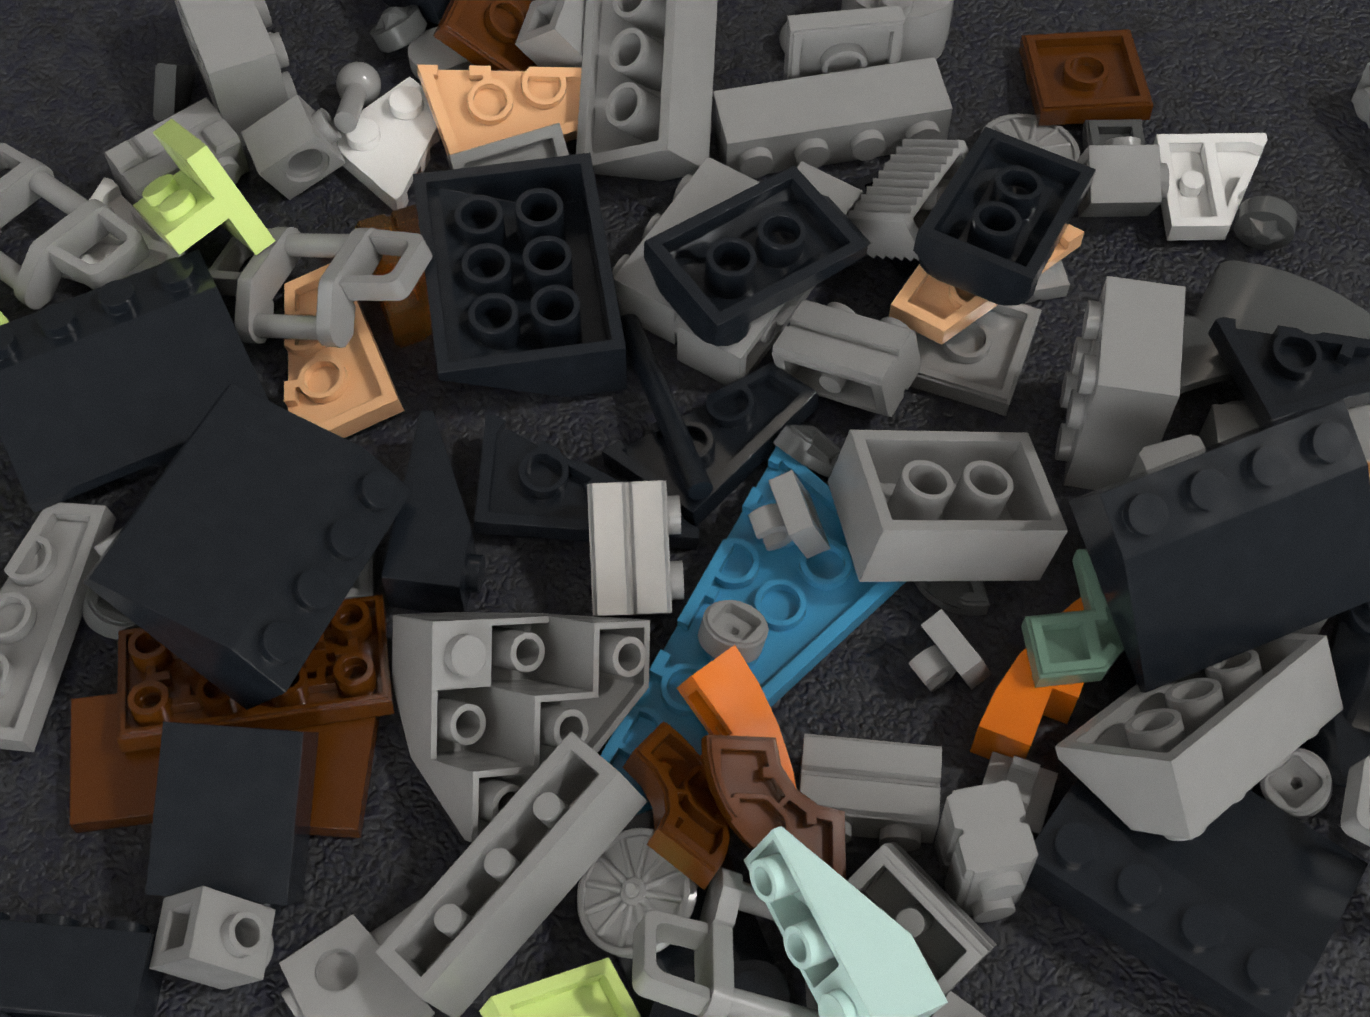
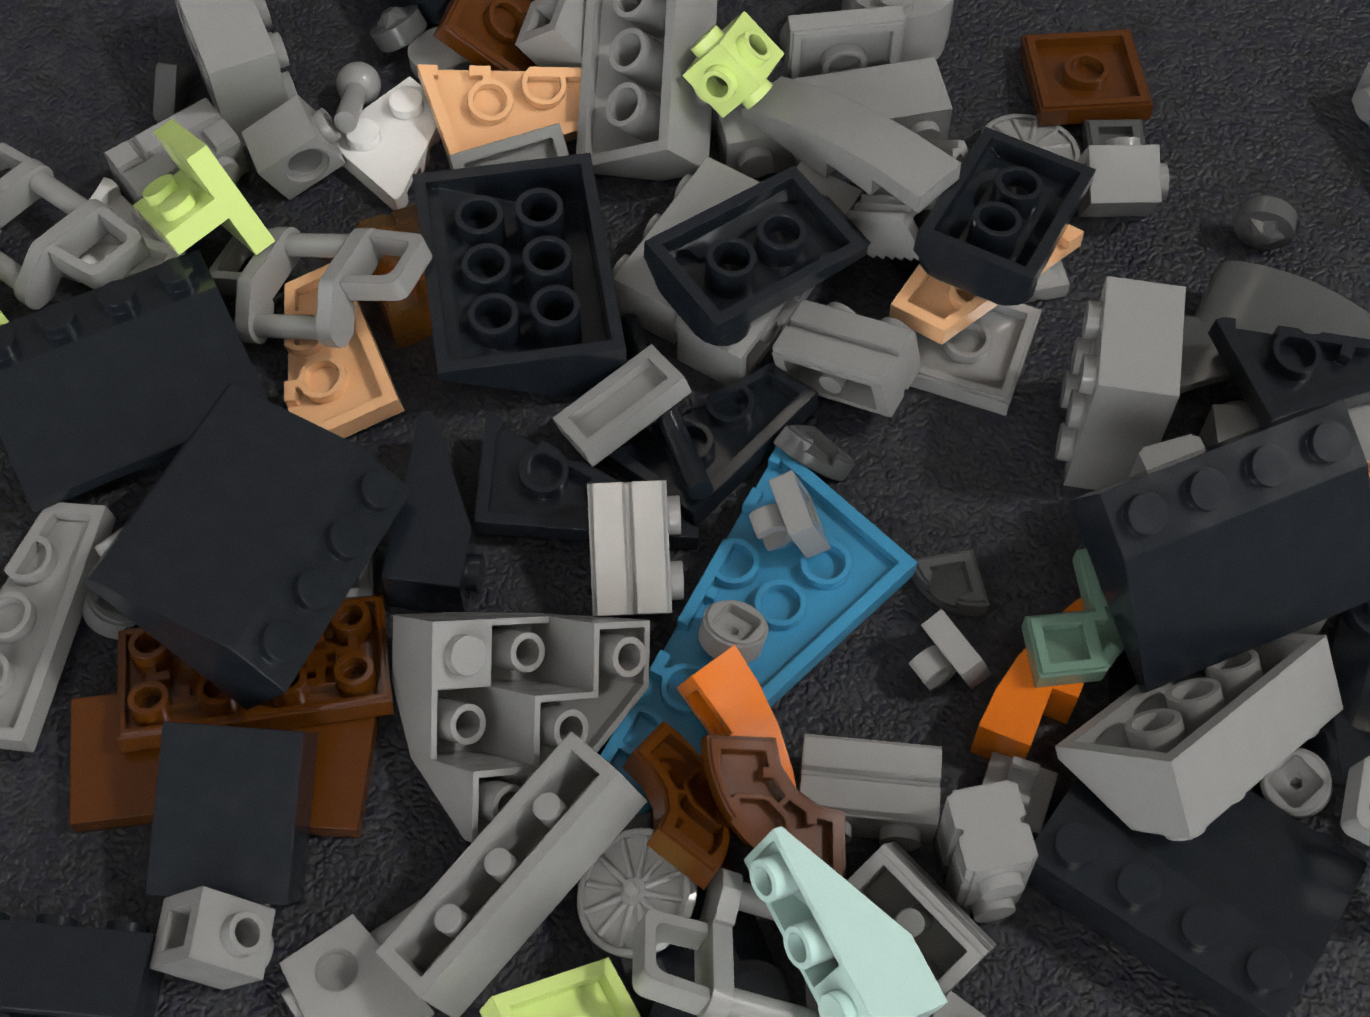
(622, 405): none -> light grey tile
(733, 65): none -> yellowish green brick
(854, 140): none -> light grey slope
(945, 506): light grey brick -> none
(1206, 181): white wing -> none

